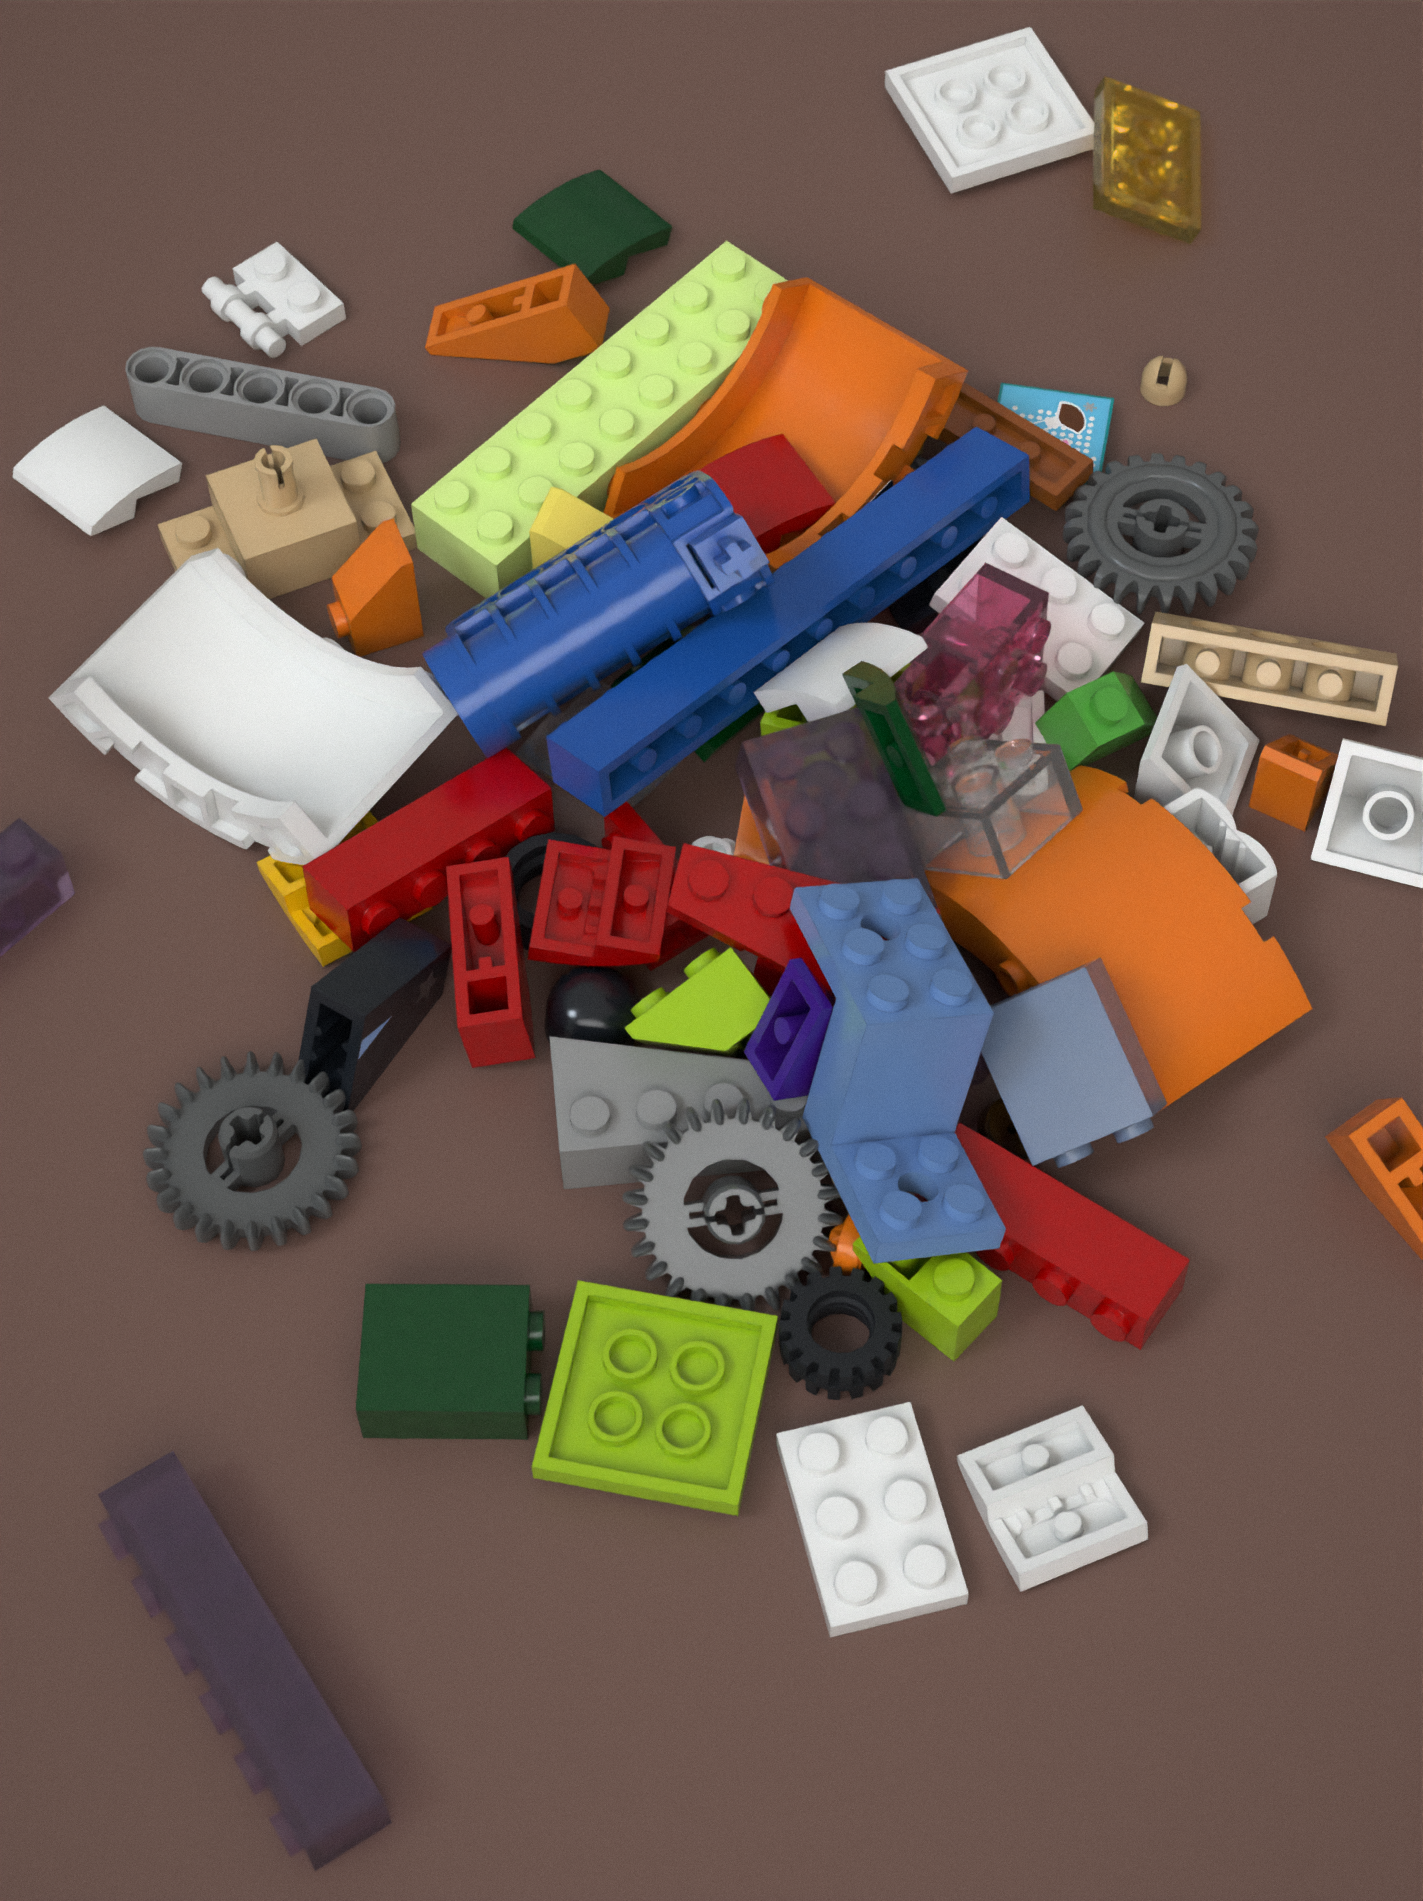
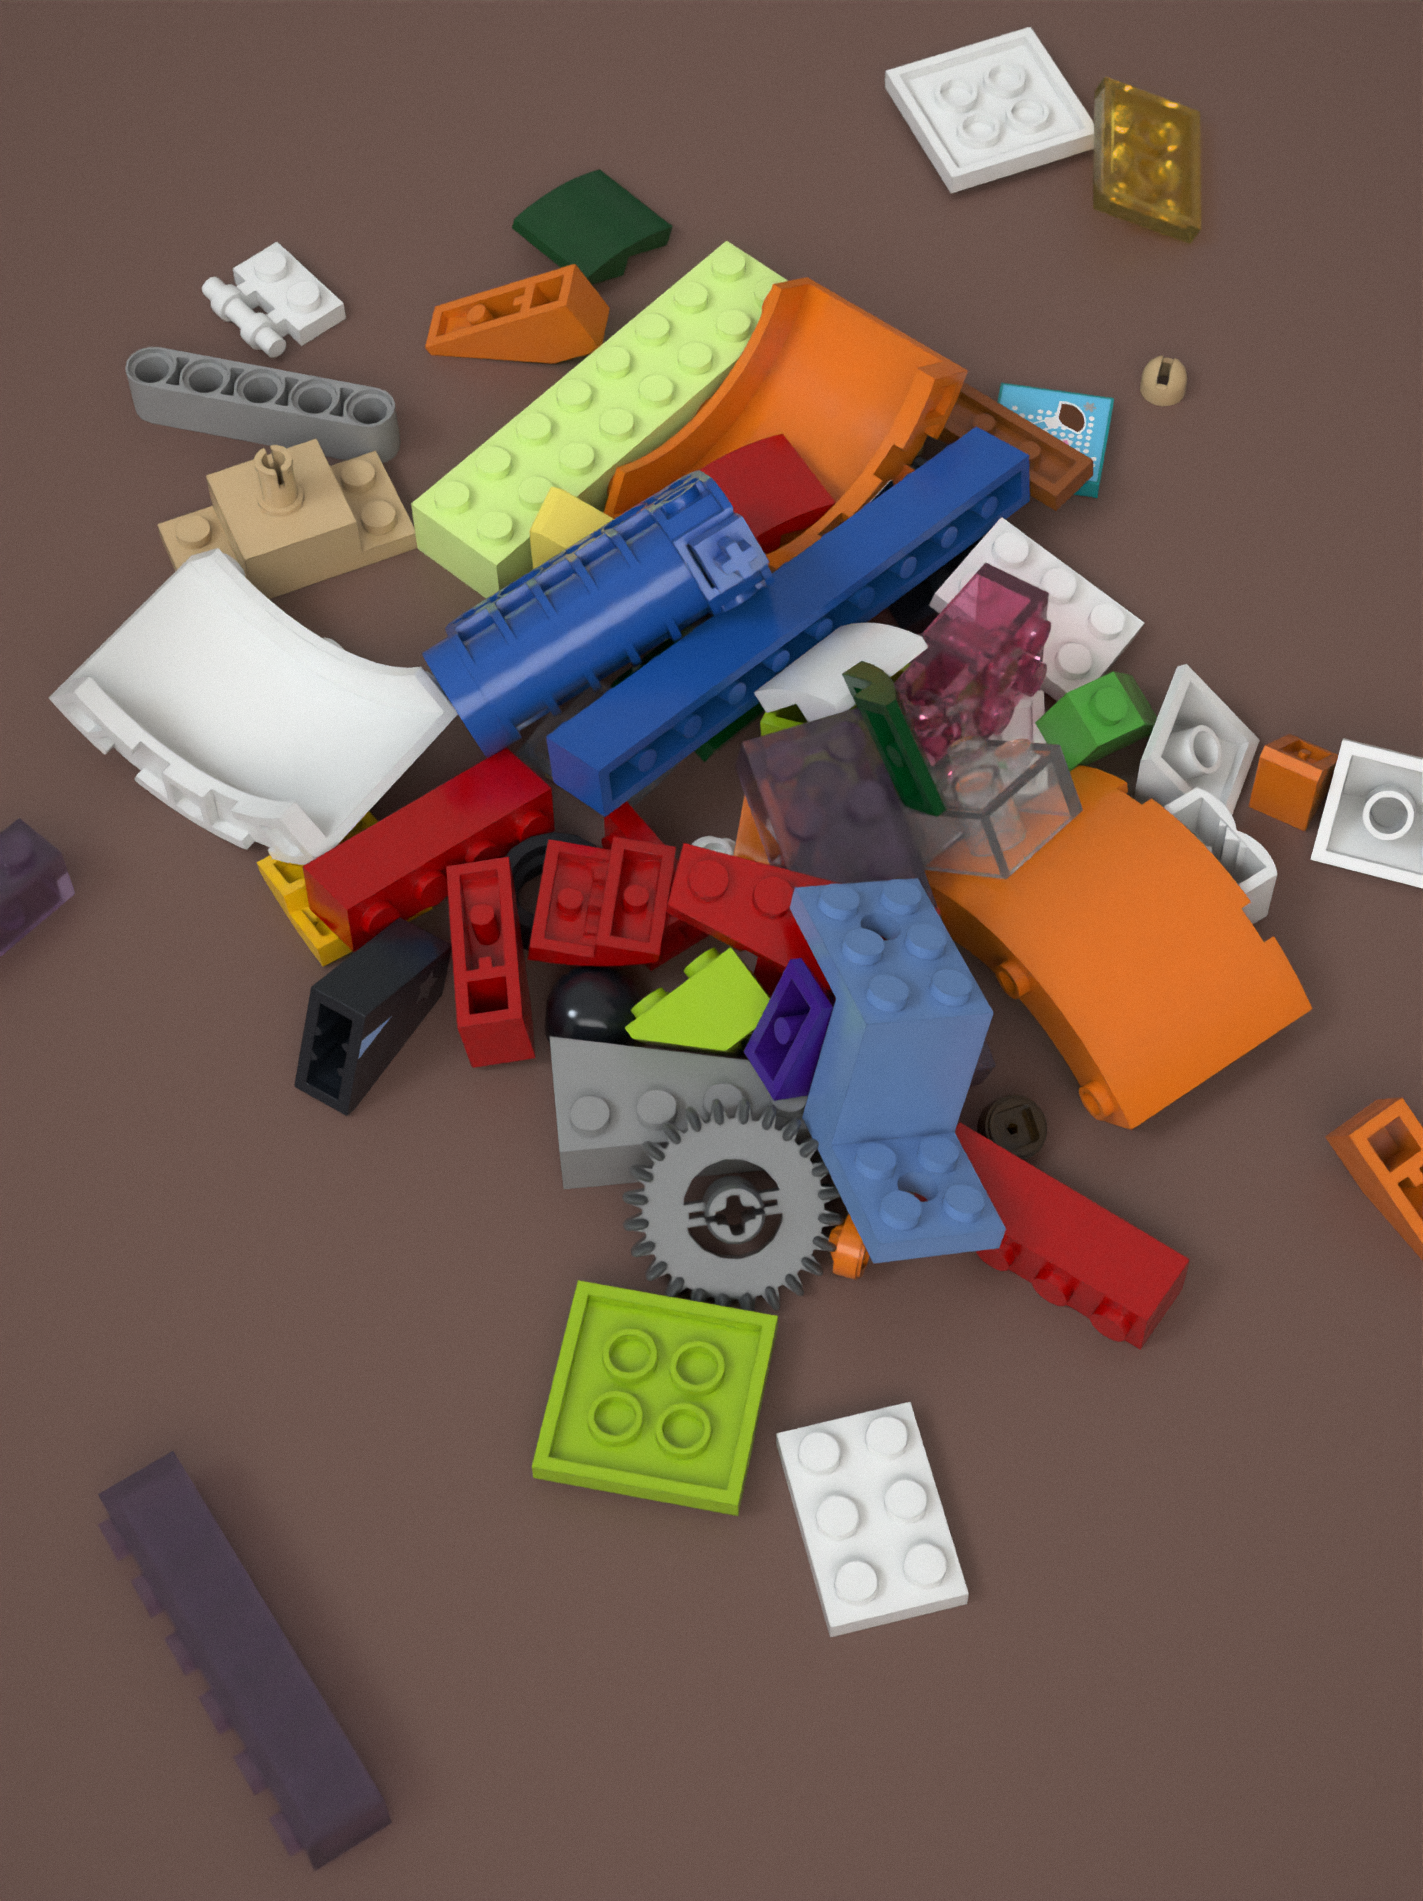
(97, 470): white slope -> none
(253, 1121): dark grey gear -> none
(377, 594): orange slope -> none
(449, 1361): dark green brick -> none
(836, 1296): black tyre -> none
(940, 1296): lime slope -> none
(1052, 1498): white slope -> none
(1070, 1066): sand blue brick -> none
(1160, 530): dark grey gear -> none
(1273, 668): tan brick -> none

